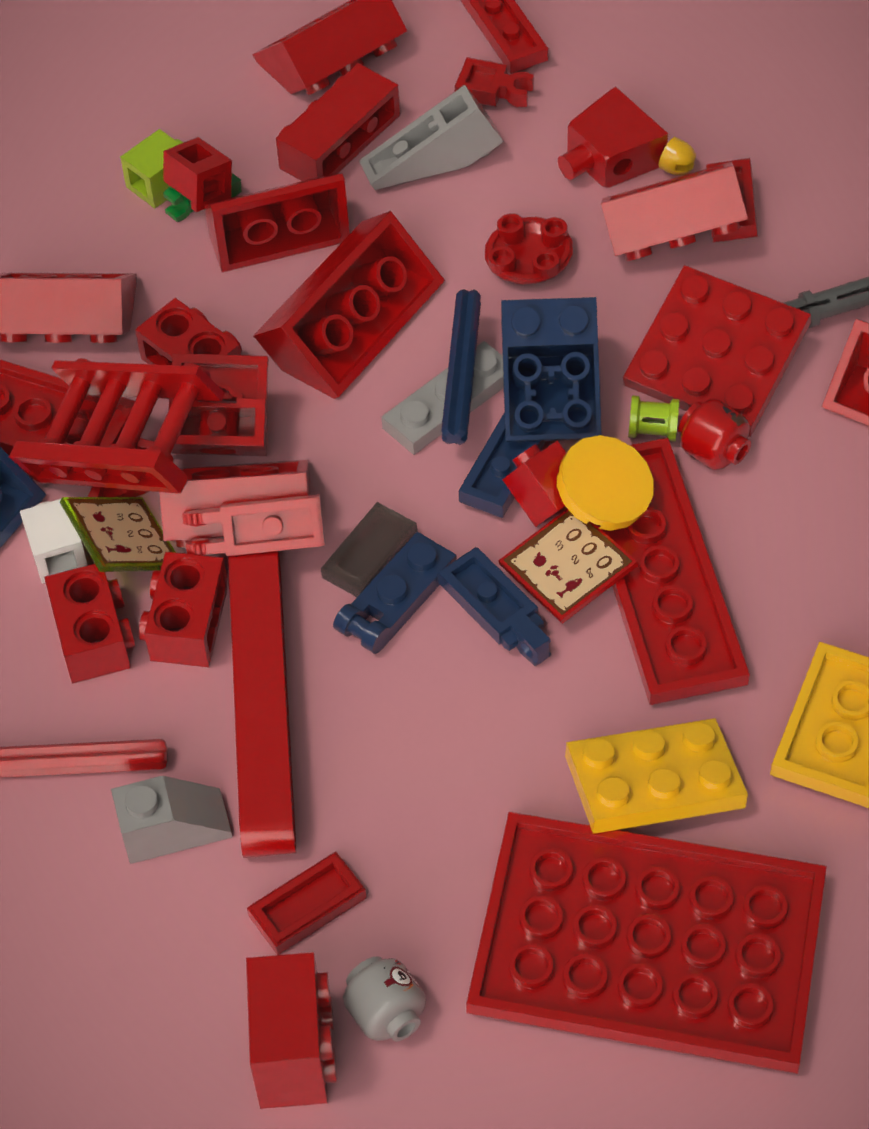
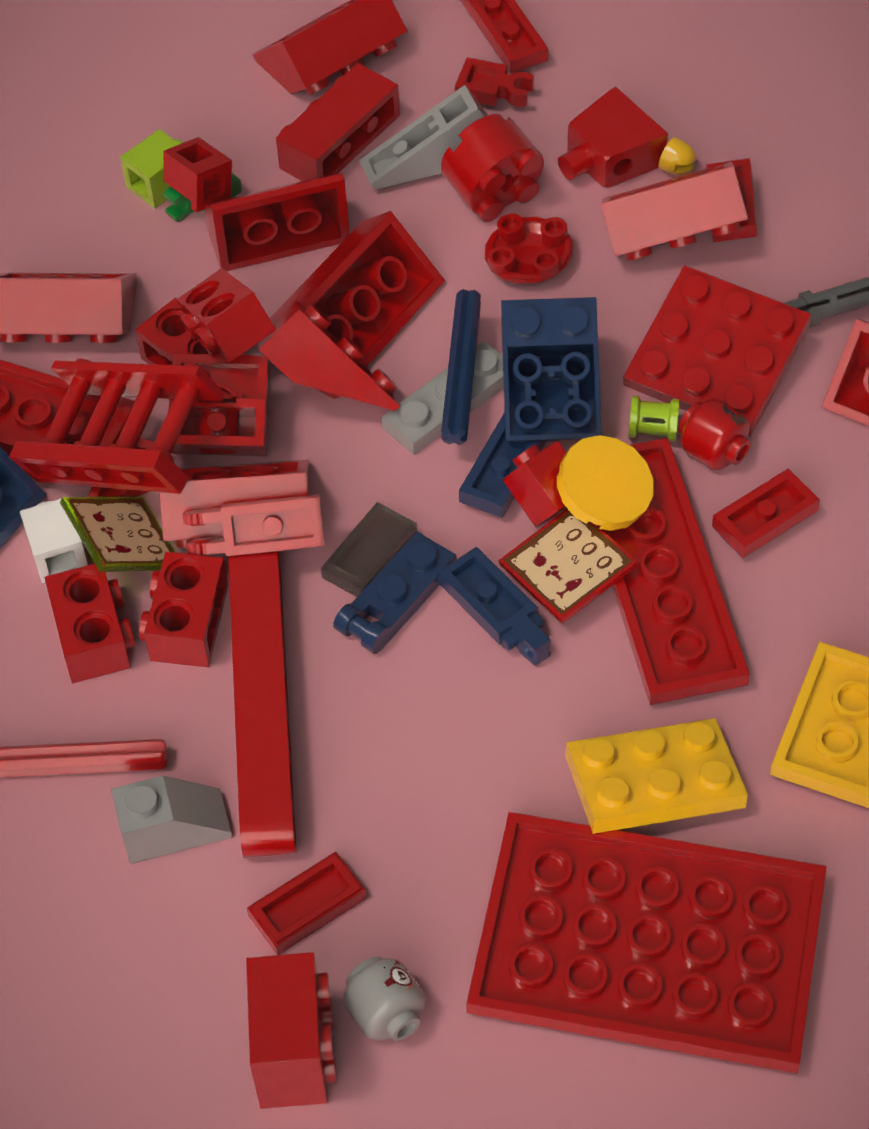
(224, 315): none -> red brick
(317, 359): none -> red slope
(493, 166): none -> red brick
(765, 513): none -> red plate

